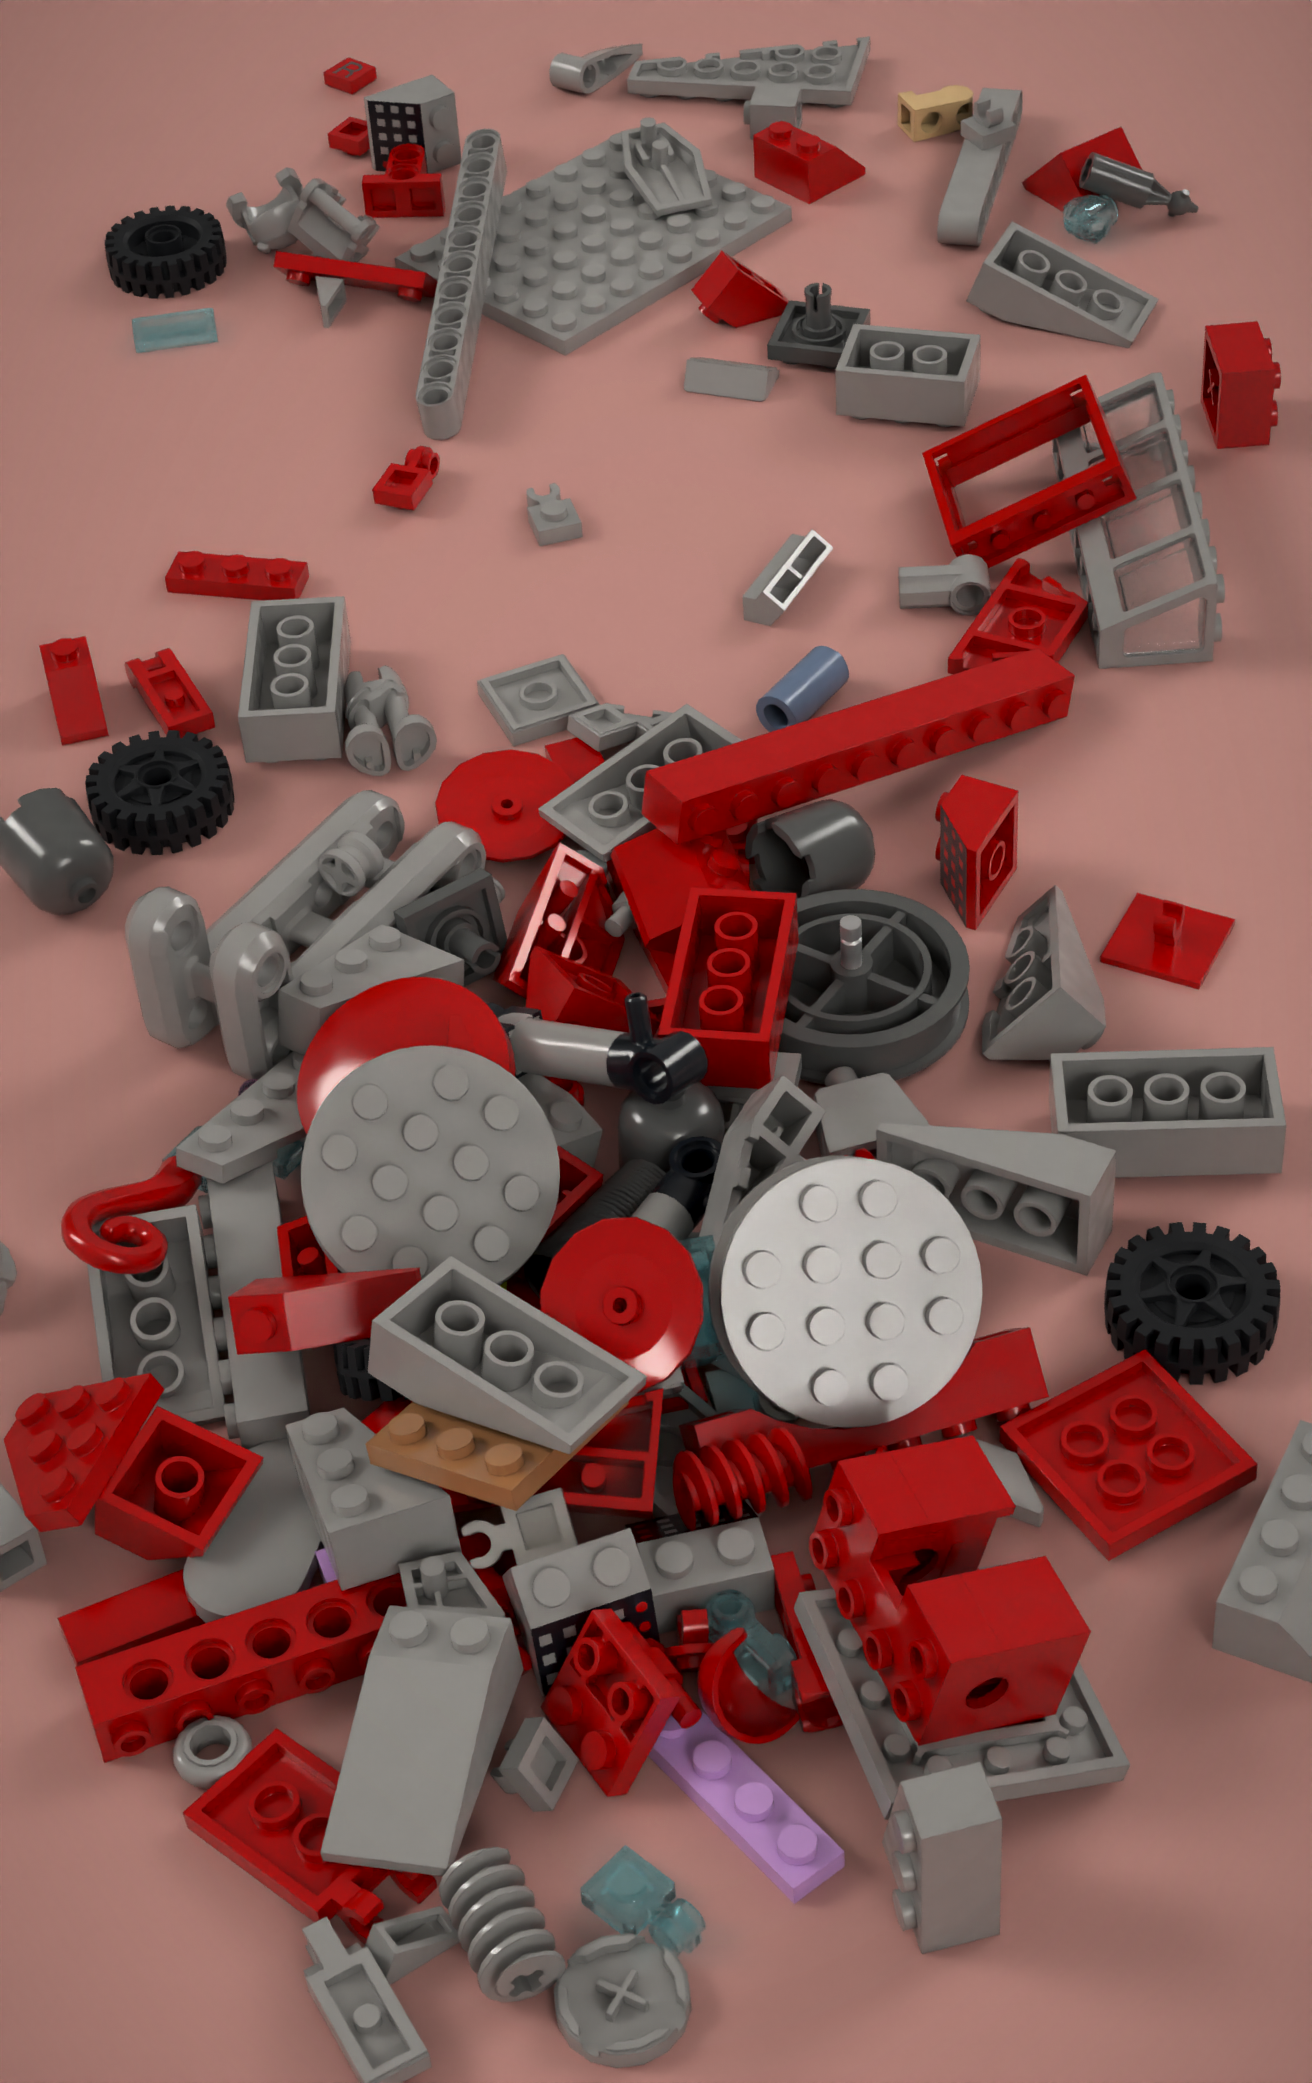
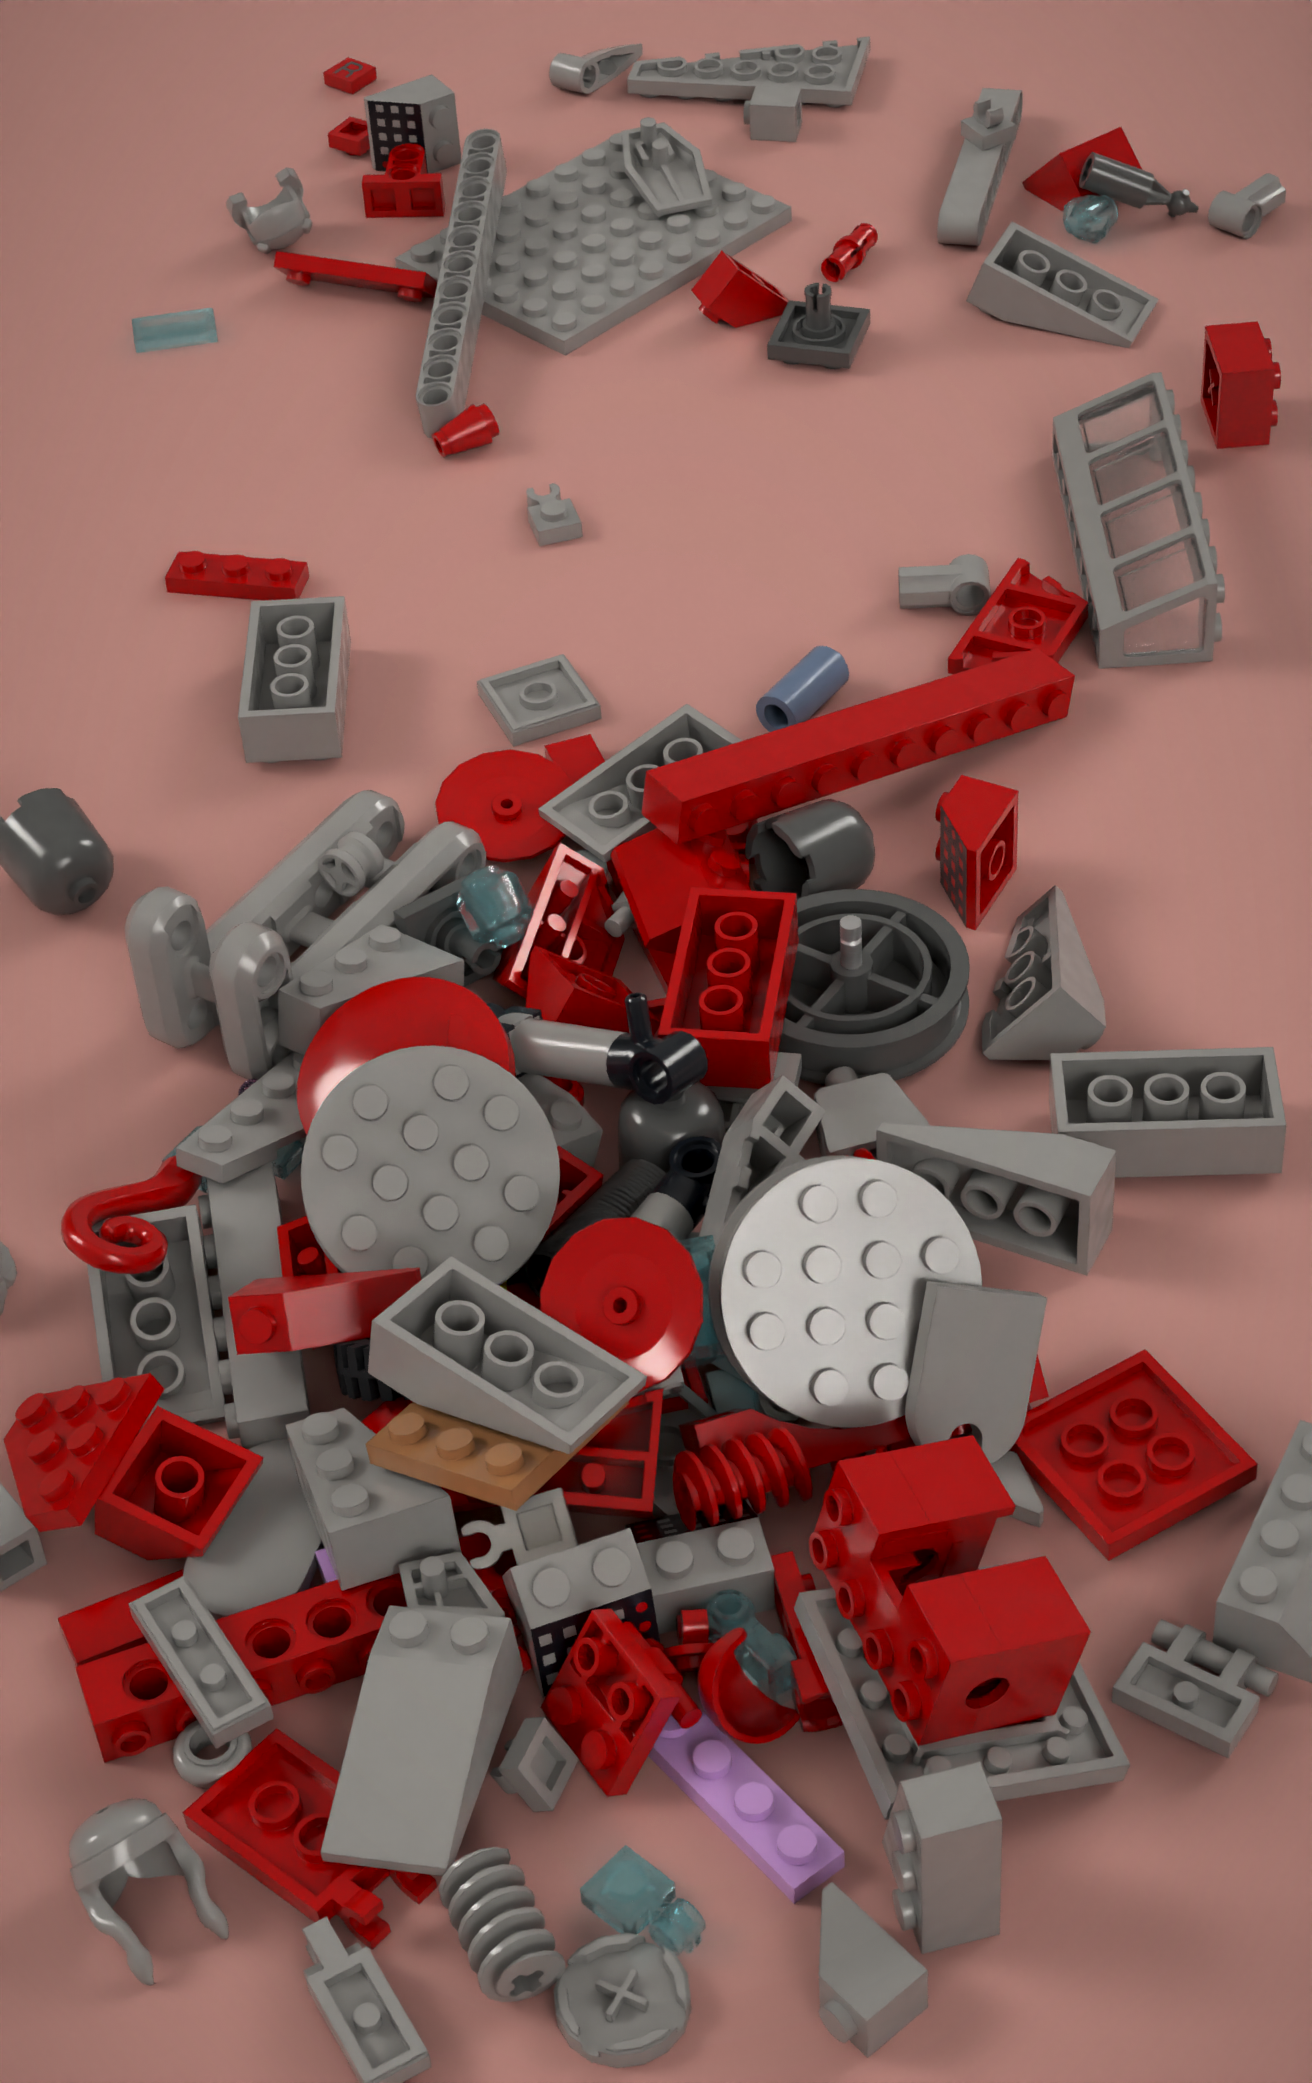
(73, 690): red slope -> none
(138, 1843): none -> light grey hair
(160, 792): black wheel -> none
(165, 251): black wheel -> none
(170, 693): red plate -> none
(201, 1661): none -> light grey tile
(328, 227): light grey piece -> none
(331, 298): light grey piece -> none
(369, 709): light grey piece -> none
(407, 484): red plate -> none
(410, 1941): light grey piece -> none
(466, 431): none -> red cone
(494, 906): none -> clear light blue head
(610, 726): light grey tile -> none
(729, 378): light grey slope -> none
(784, 577): light grey piece -> none
(801, 162): red slope -> none
(849, 252): none -> red pin
(865, 1976): none -> light grey slope
(908, 375): light grey brick -> none
(934, 112): tan leg -> none
(974, 1364): none -> light grey tile
(1047, 511): red window -> none
(1167, 941): red piece -> none
(1189, 1699): none -> light grey plate
(1193, 1301): black wheel -> none
(1244, 211): none -> light grey piece

